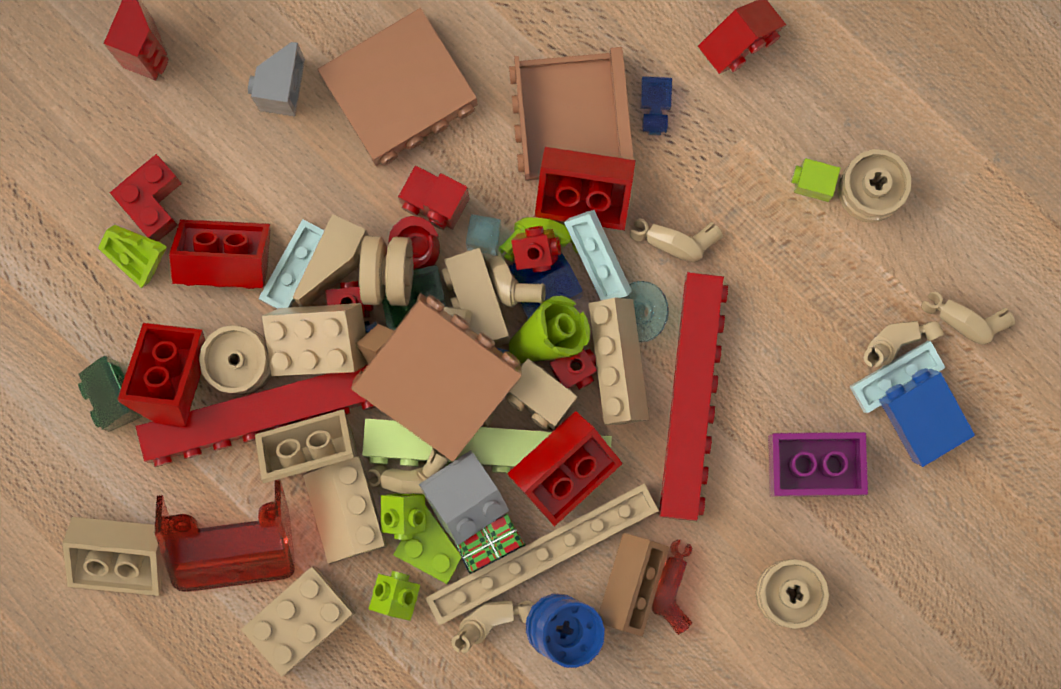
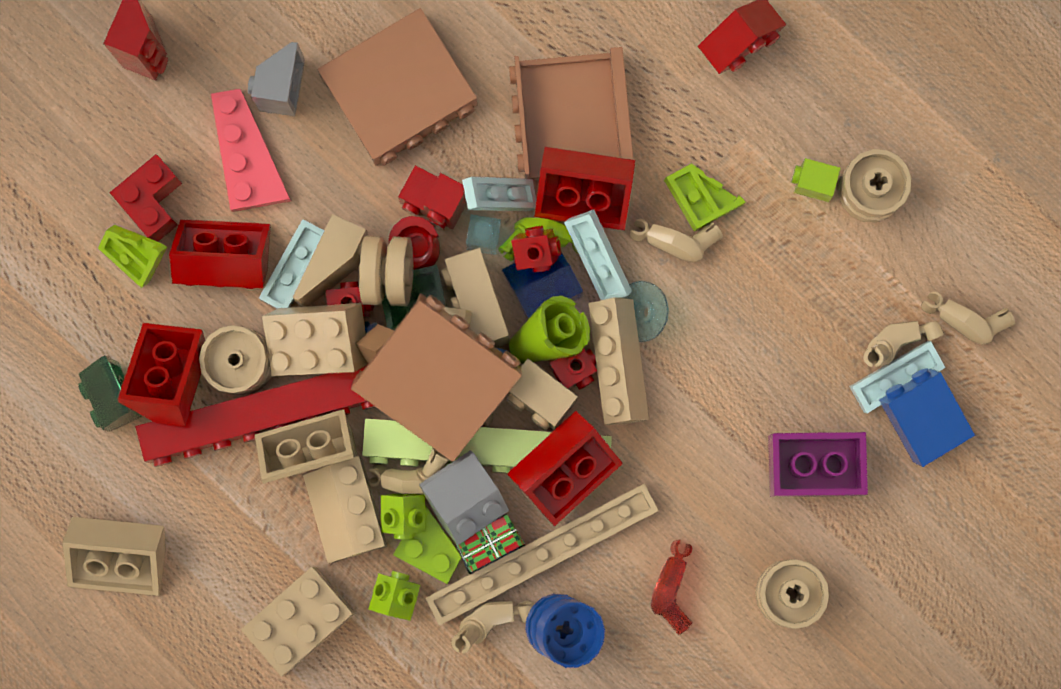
(226, 553): clear red windscreen -> none
(246, 161): none -> coral wing
(499, 194): none -> light aqua plate
(507, 288): tan arm -> none
(633, 584): medium nougat brick -> none
(657, 96): clear blue plate -> none
(692, 396): red brick -> none
(700, 197): none -> lime wing

